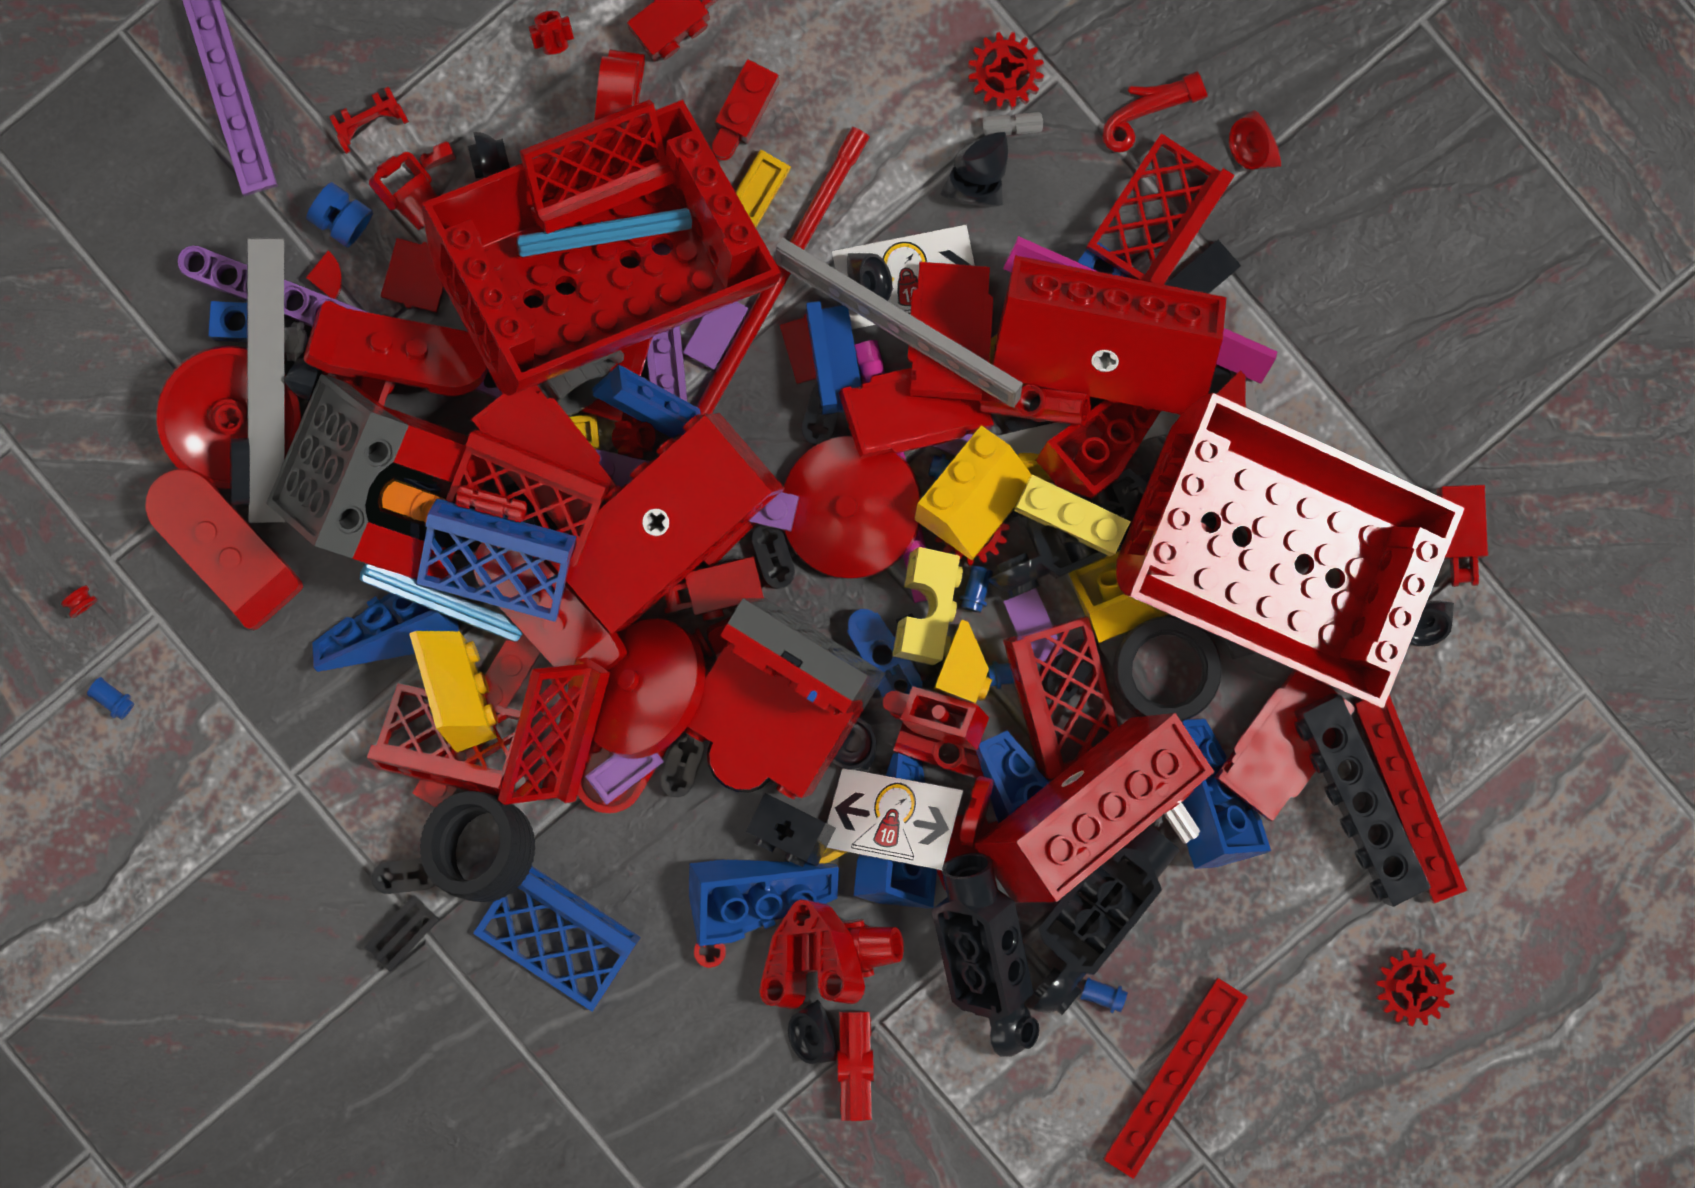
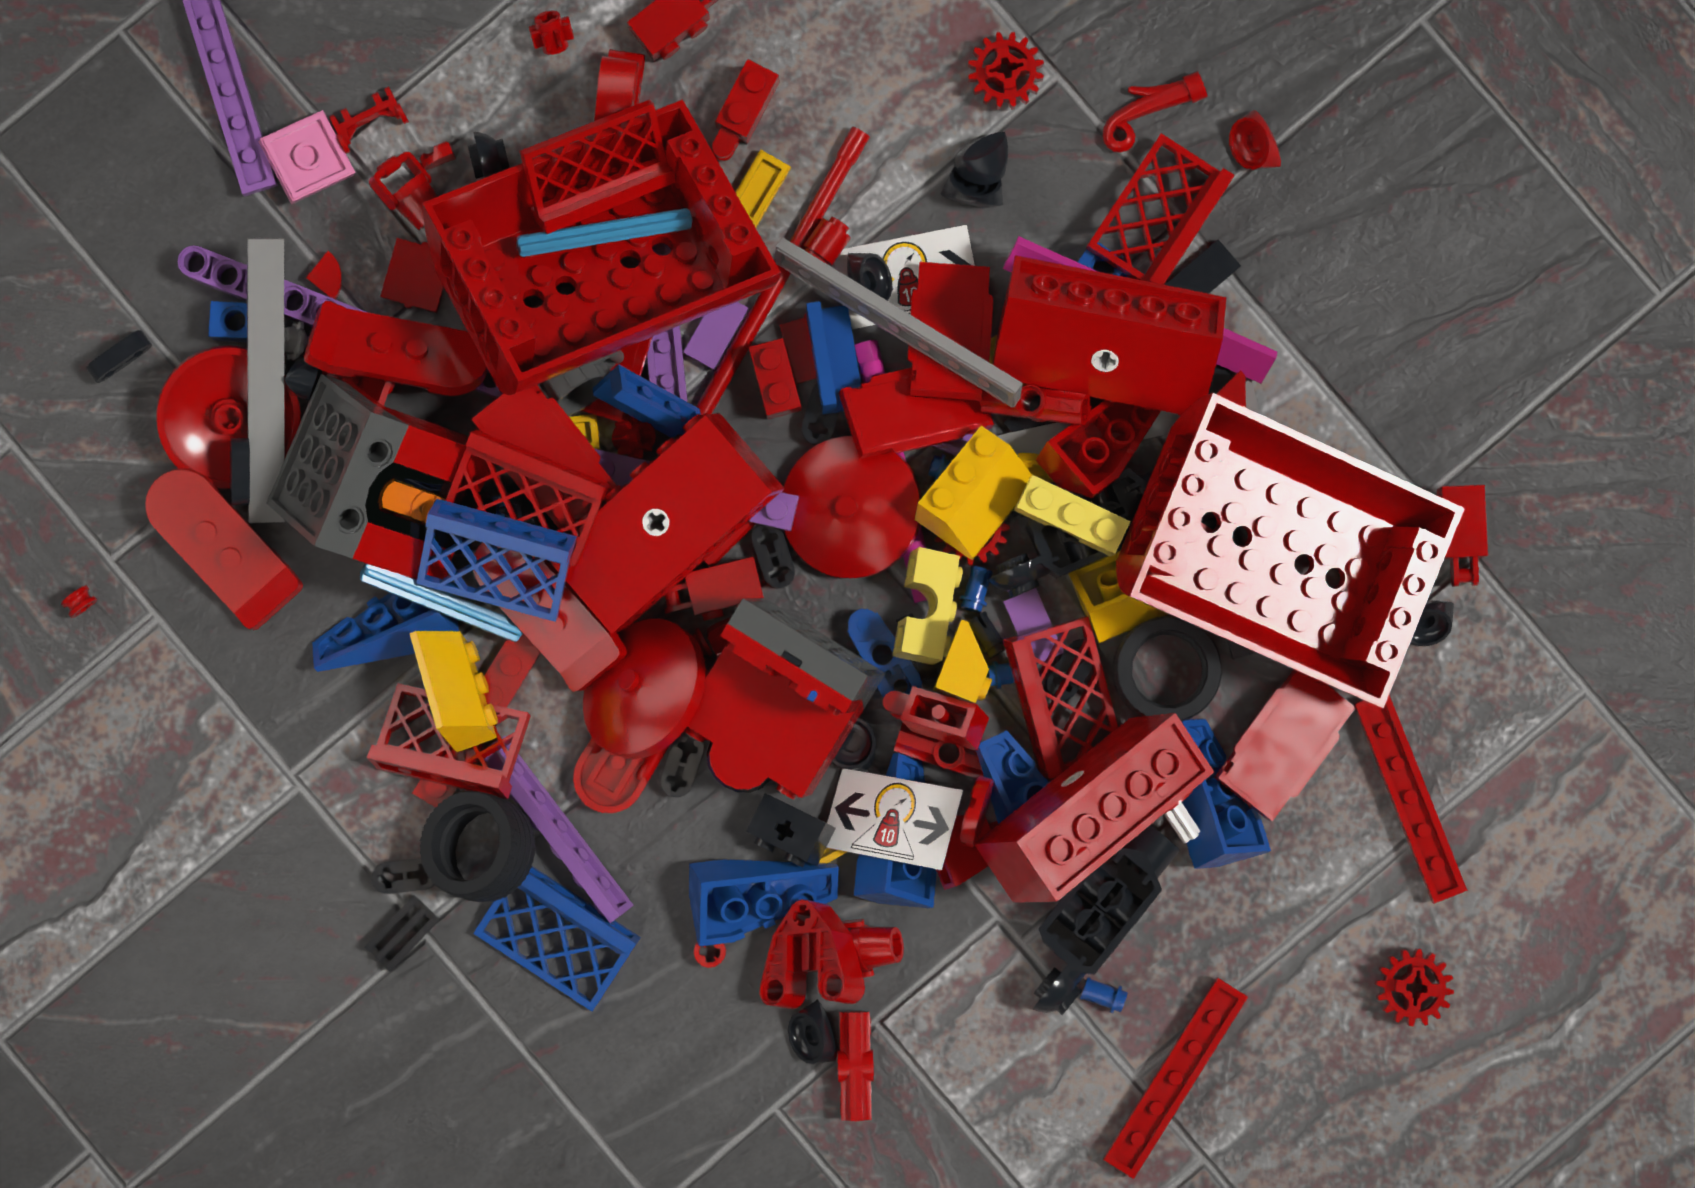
(111, 698): blue pin -> none
(119, 356): none -> black beam
(306, 157): none -> bright pink tile
(349, 222): blue wheel -> none
(491, 503): red axle -> none
(563, 838): none -> medium lavender plate
(569, 738): red fence -> none
(620, 774): medium lavender tile -> none
(775, 378): none -> red brick
(827, 240): none -> red brick
(985, 952): black brick -> none
(987, 635): none -> black pin
(1020, 124): light grey piece -> none
(1408, 876): black brick -> none

